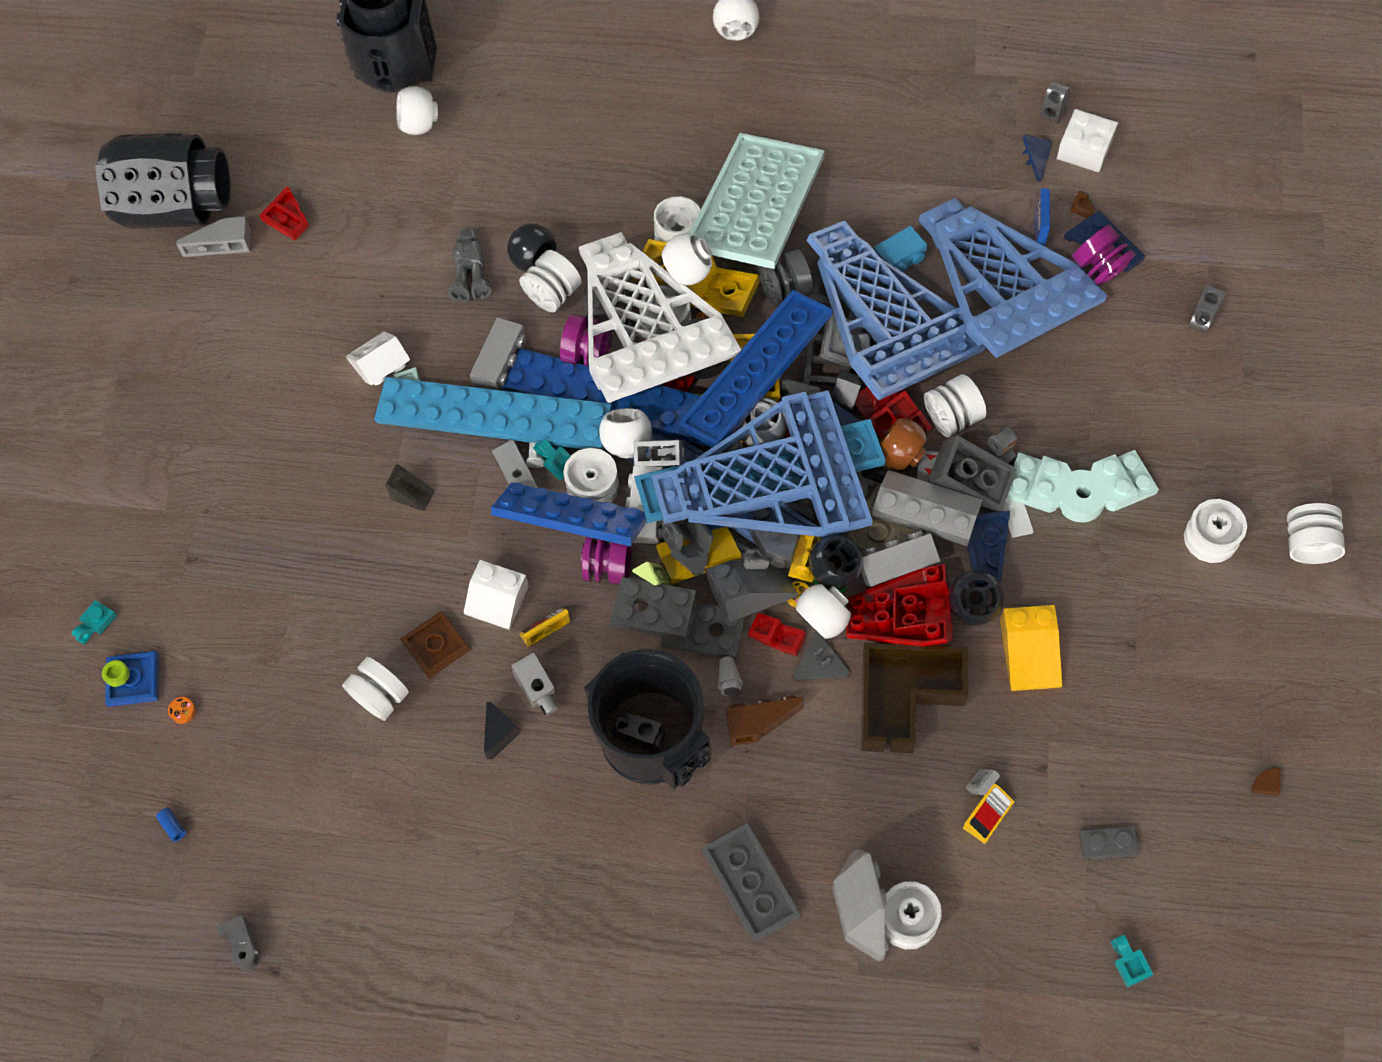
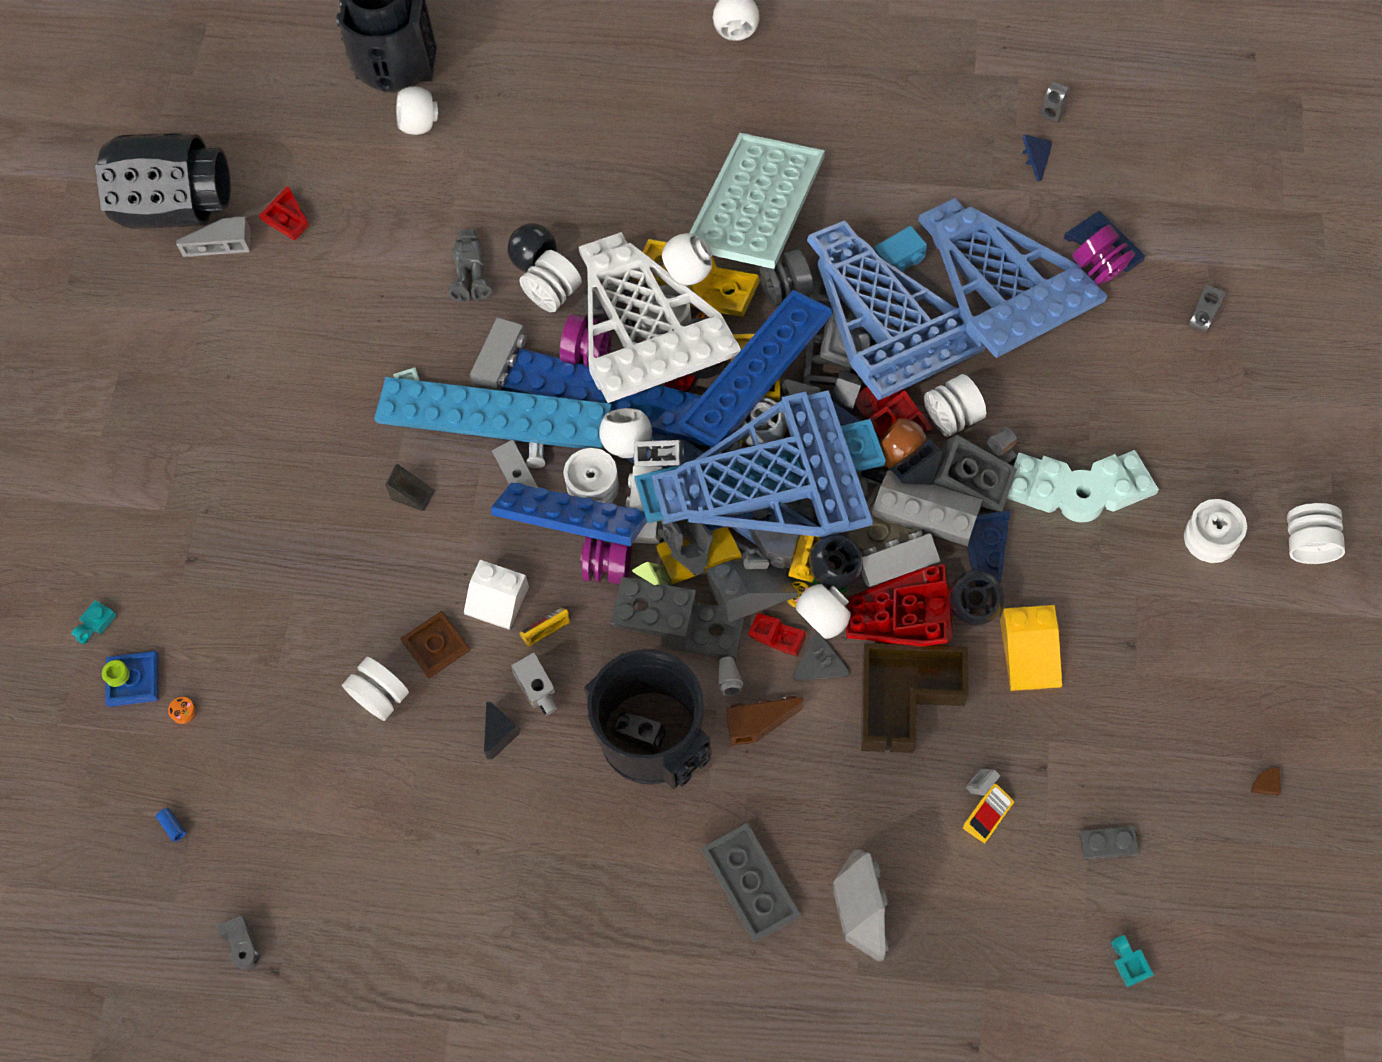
(378, 358): white slope -> none
(555, 458): teal plate -> none
(674, 217): white wheel -> none
(920, 465): none -> black slope
(922, 904): white wheel -> none
(1019, 521): white sticker -> none
(1042, 217): blue tile -> none
(1082, 205): reddish brown tile -> none
(1087, 140): white brick -> none

